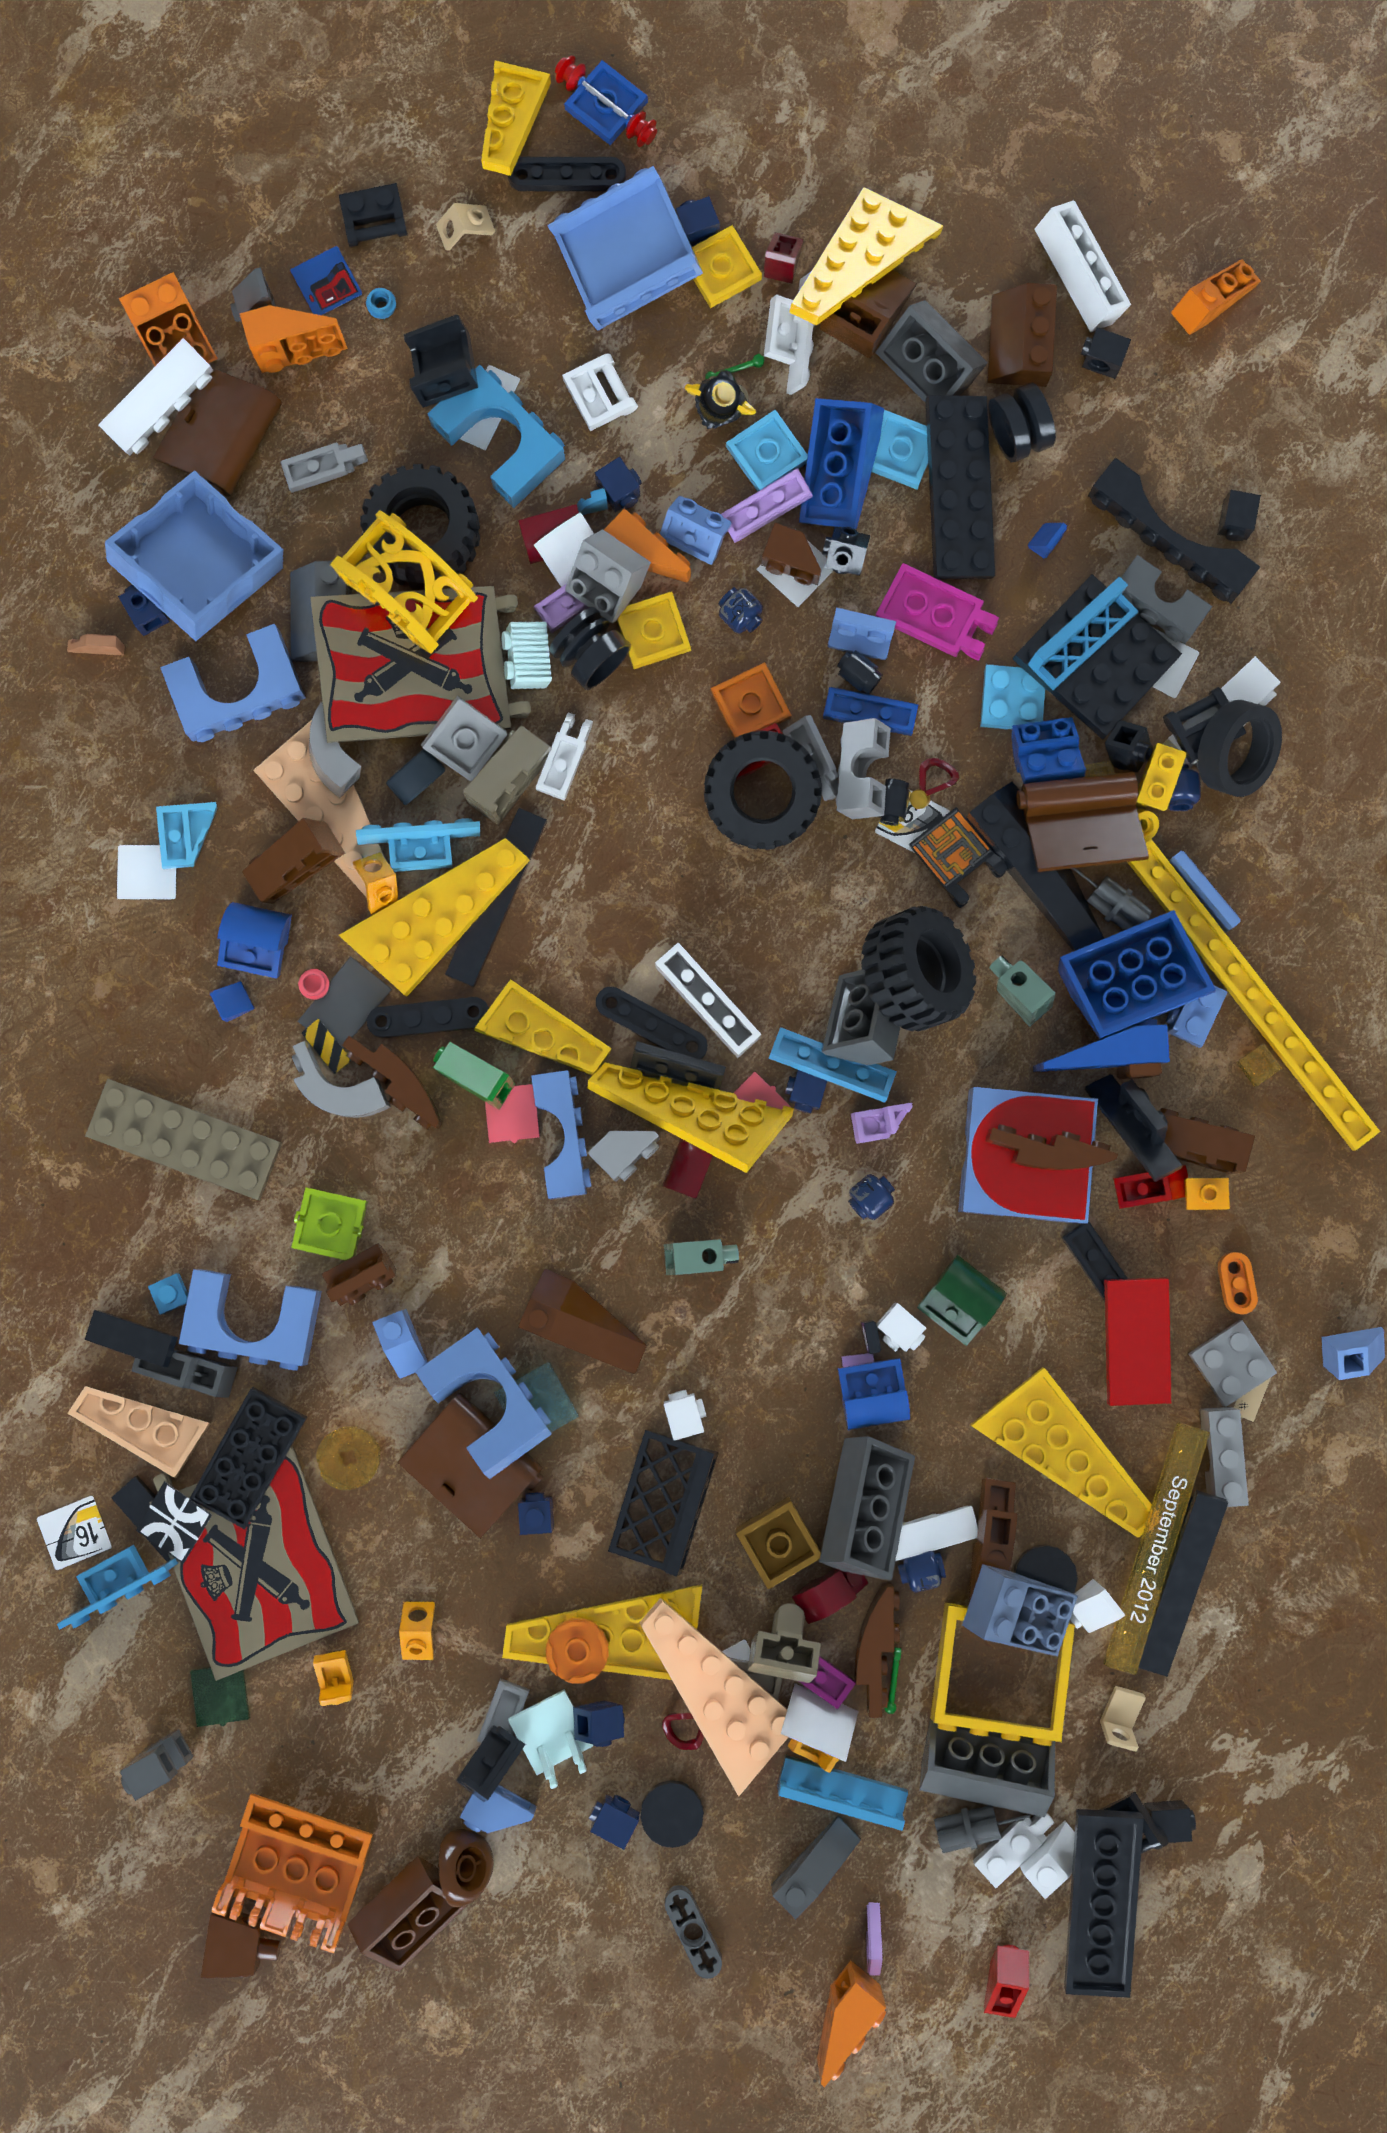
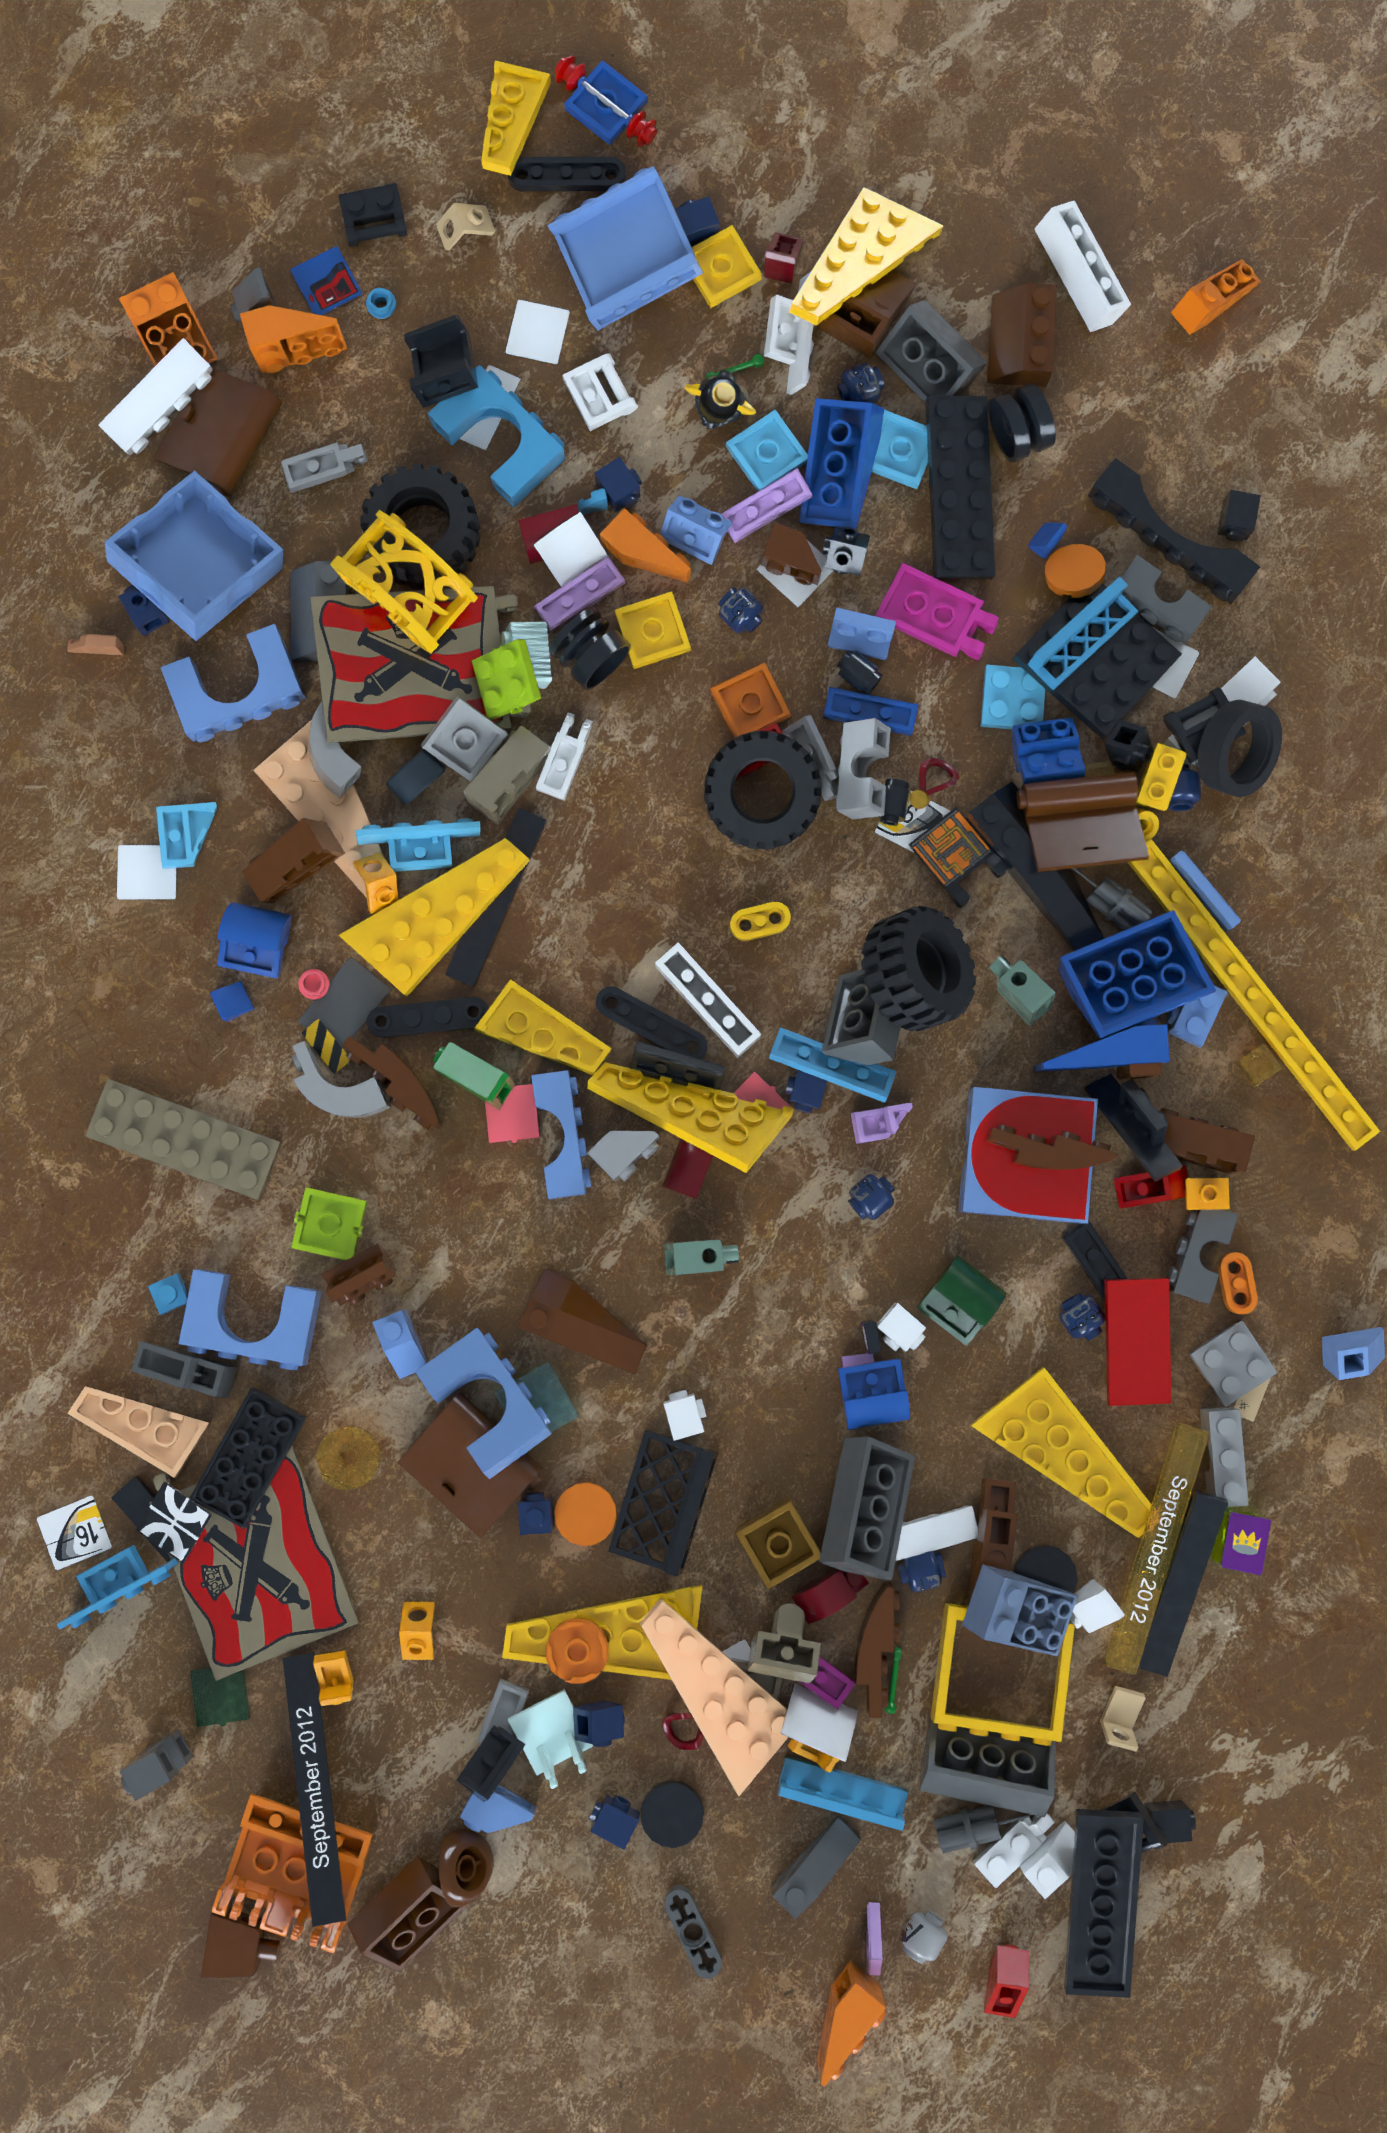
(131, 1338): black tile -> none
(314, 1791): none -> black tile
(506, 679): none -> lime plate
(537, 331): none -> white sticker
(585, 1513): none -> orange tile
(606, 574): light grey slope -> none
(759, 919): none -> yellow plate
(861, 384): none -> dark blue head
(923, 1936): none -> light grey head
(1075, 570): none -> orange tile
(1082, 1316): none -> dark blue head
(1105, 352): black brick -> none
(1188, 1275): none -> dark grey arch
(1242, 1541): none -> dark purple piece

